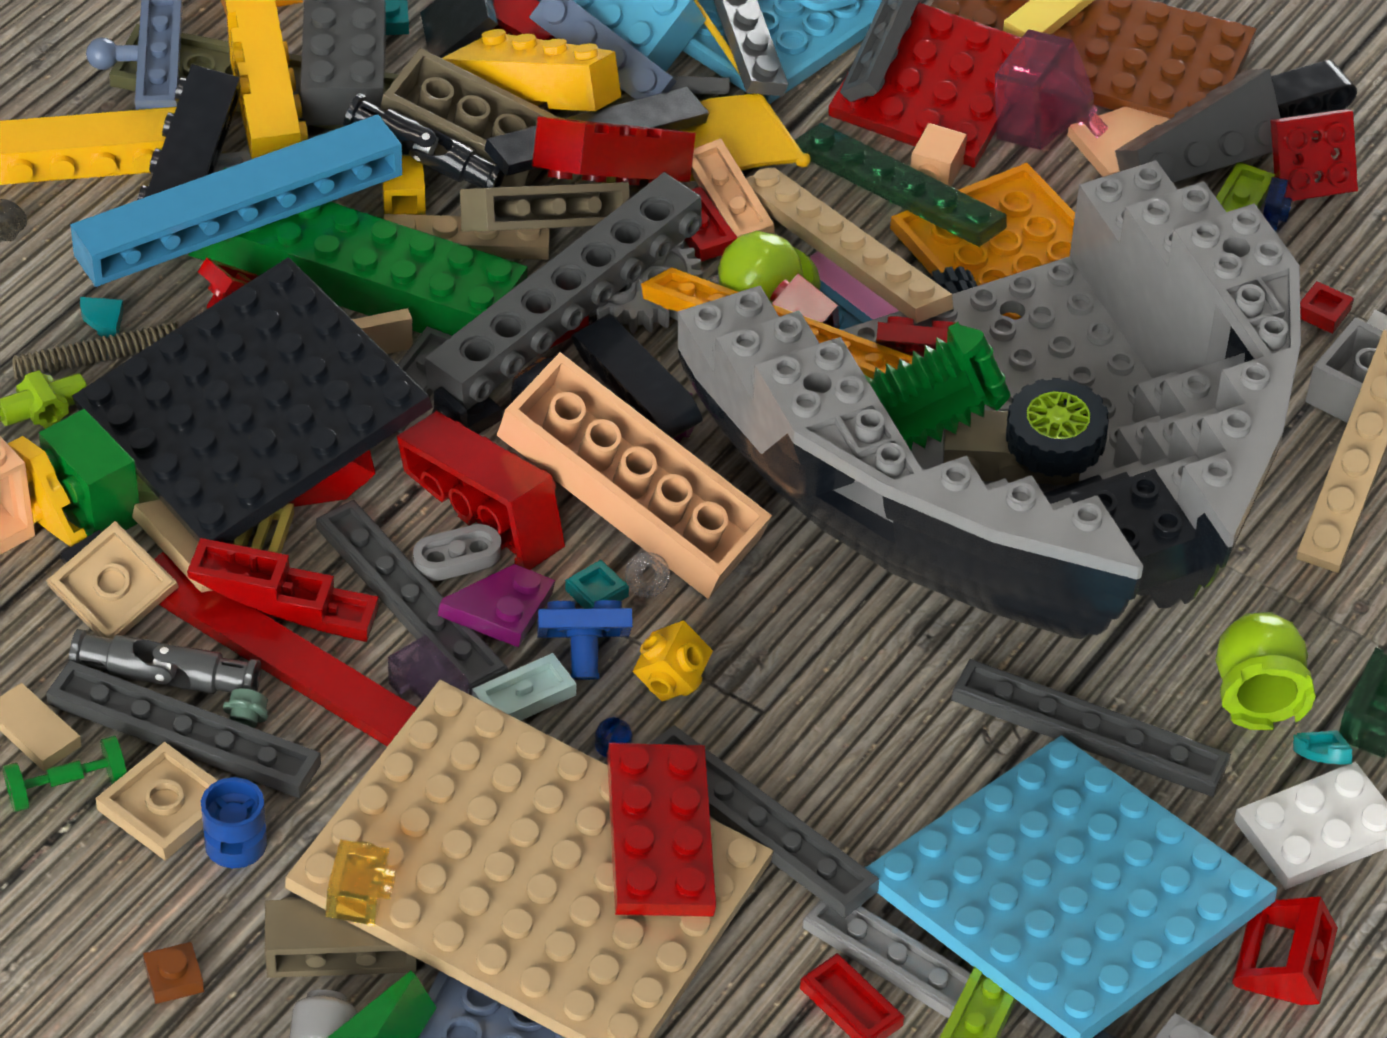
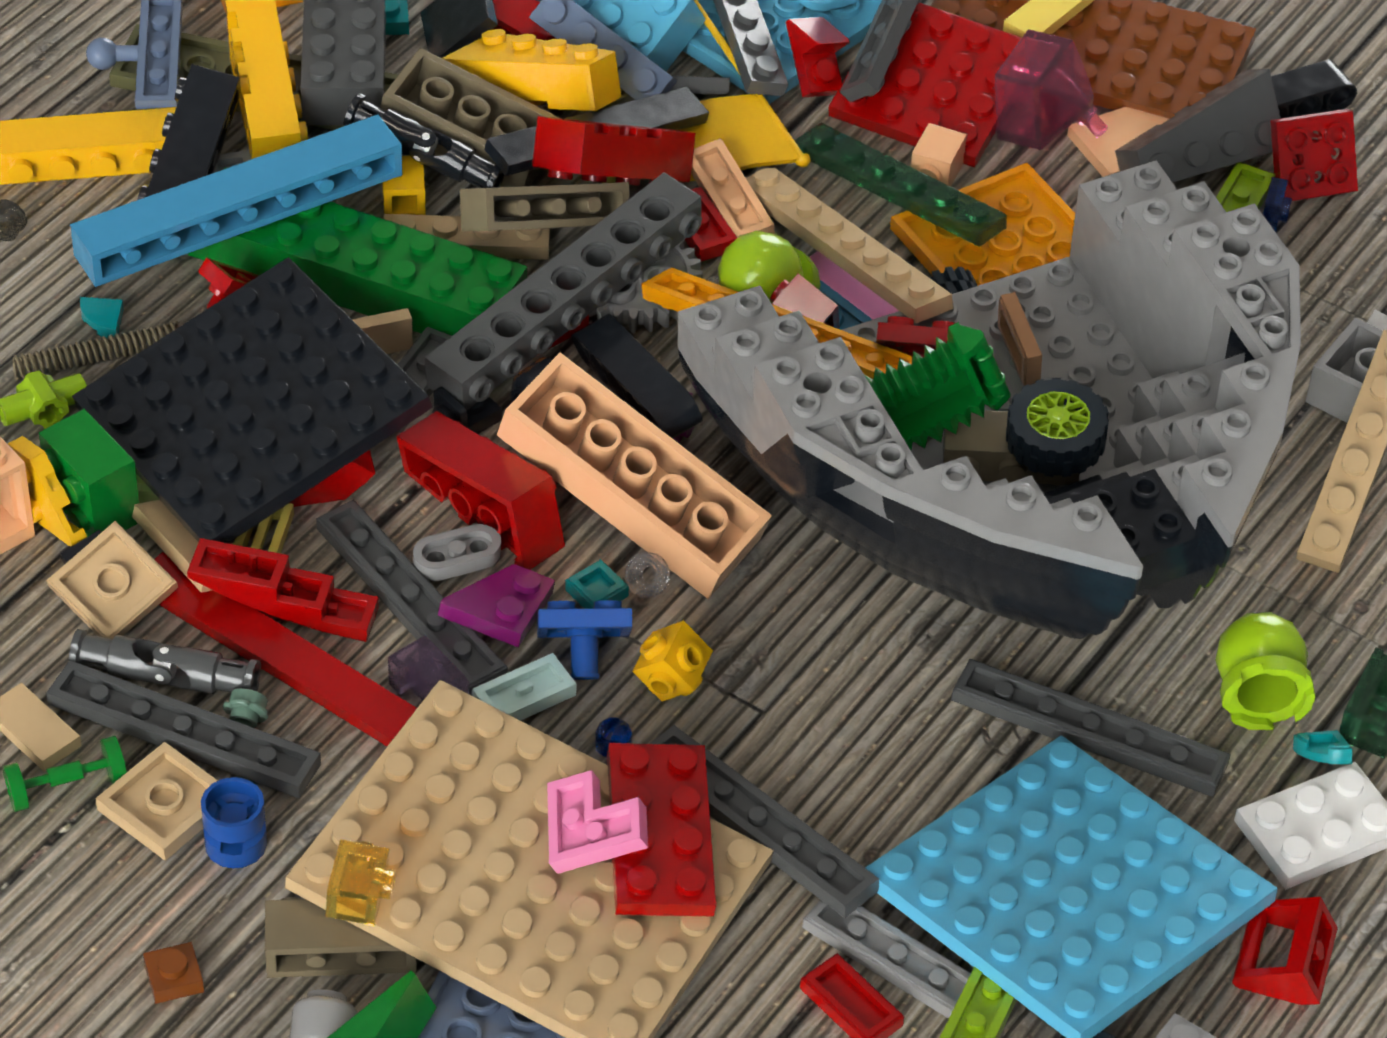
(584, 831): none -> bright pink plate
(814, 55): none -> red slope
(1019, 339): none -> medium nougat tile
(1325, 307): red plate -> none

